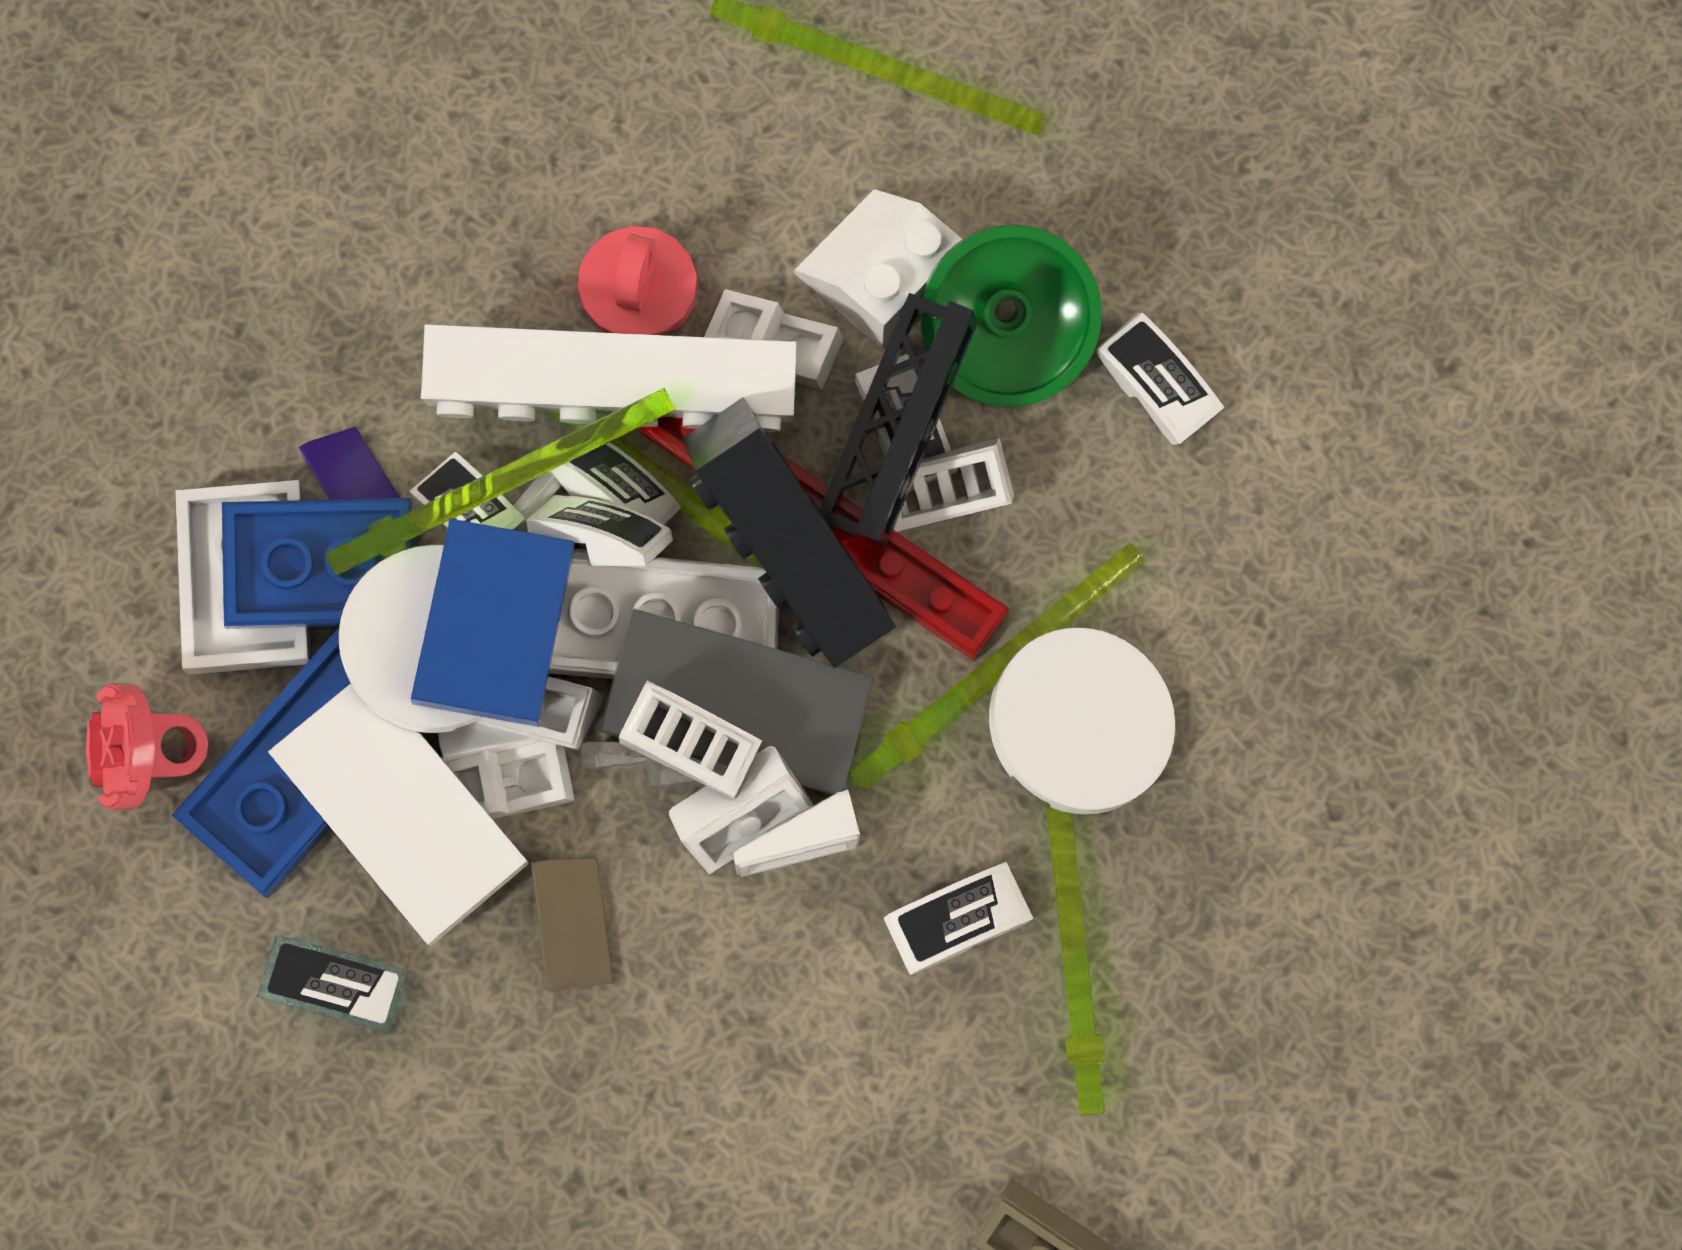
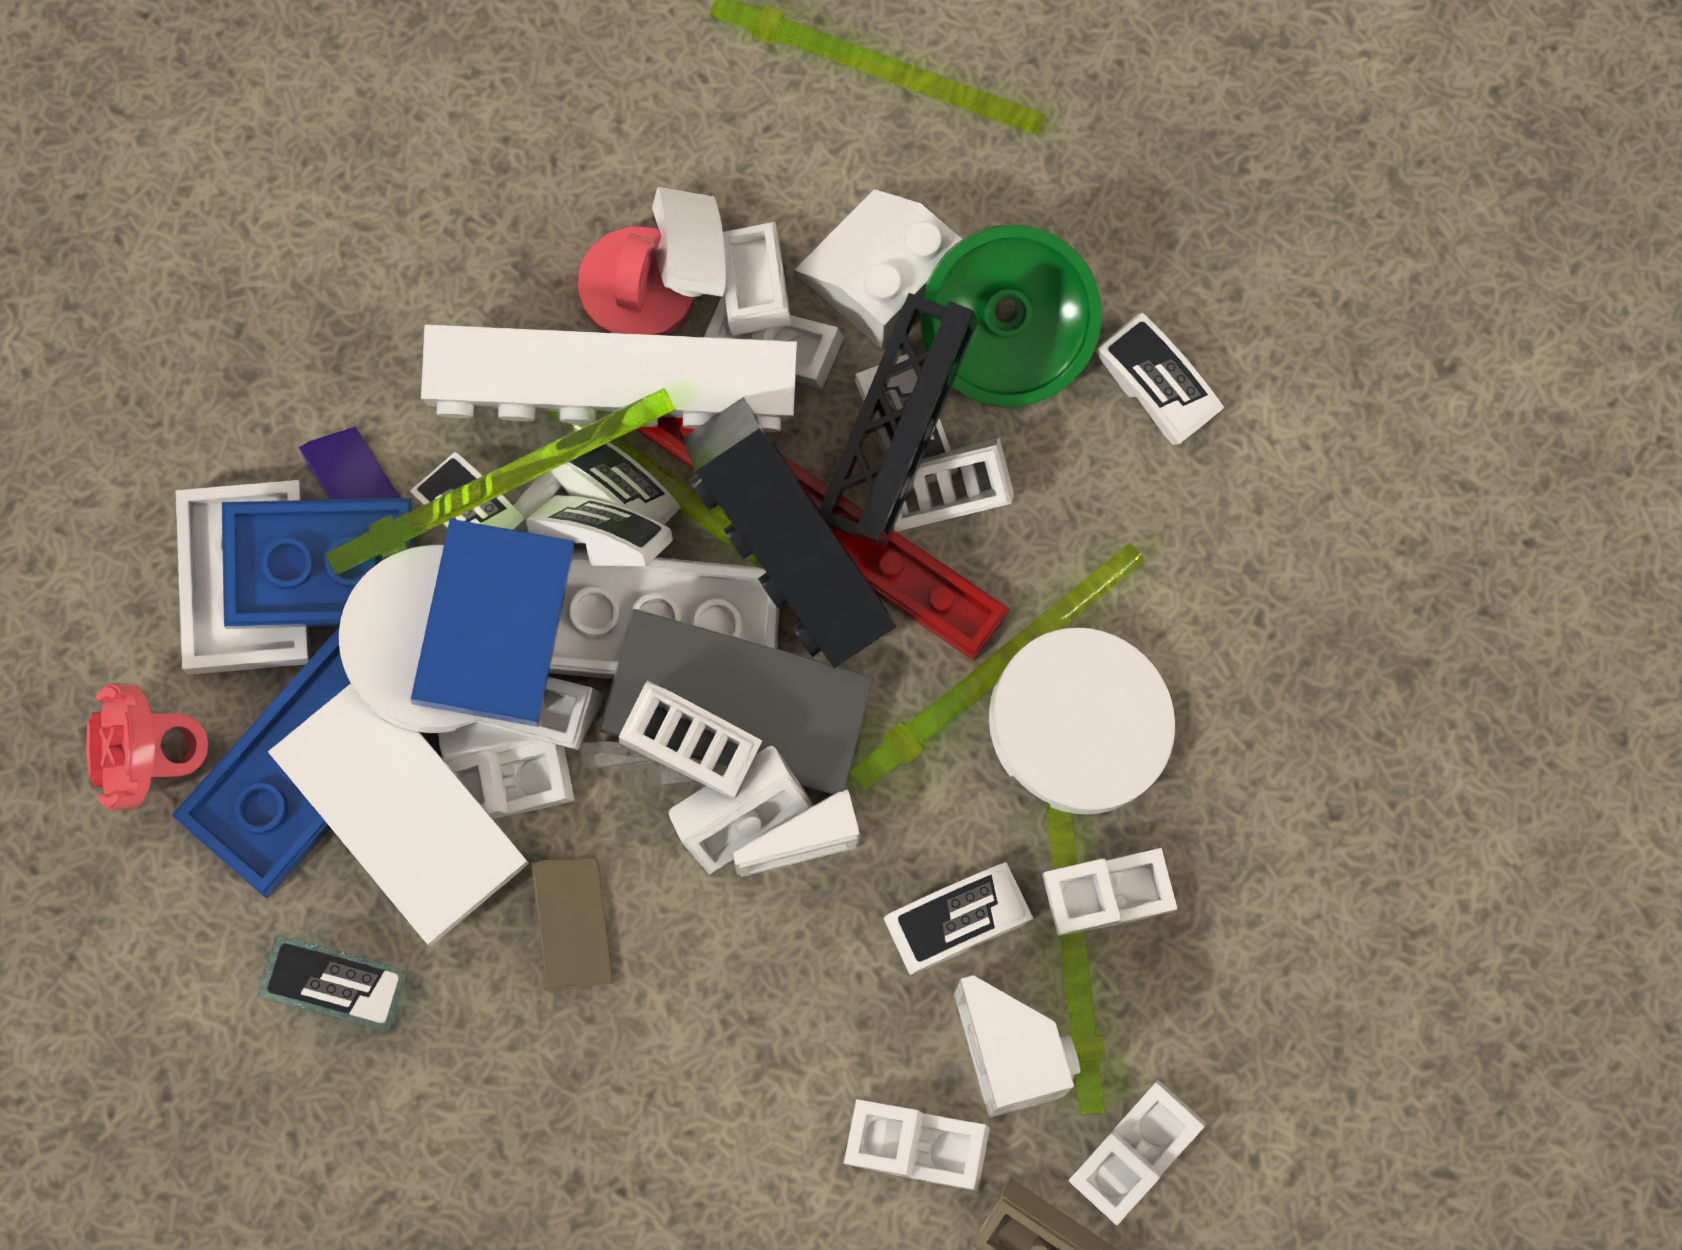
(690, 243): none -> white slope
(755, 279): none -> white tile
(917, 1145): none -> white slope
(1013, 1049): none -> white slope
(1109, 892): none -> white slope
(1137, 1152): none -> white slope

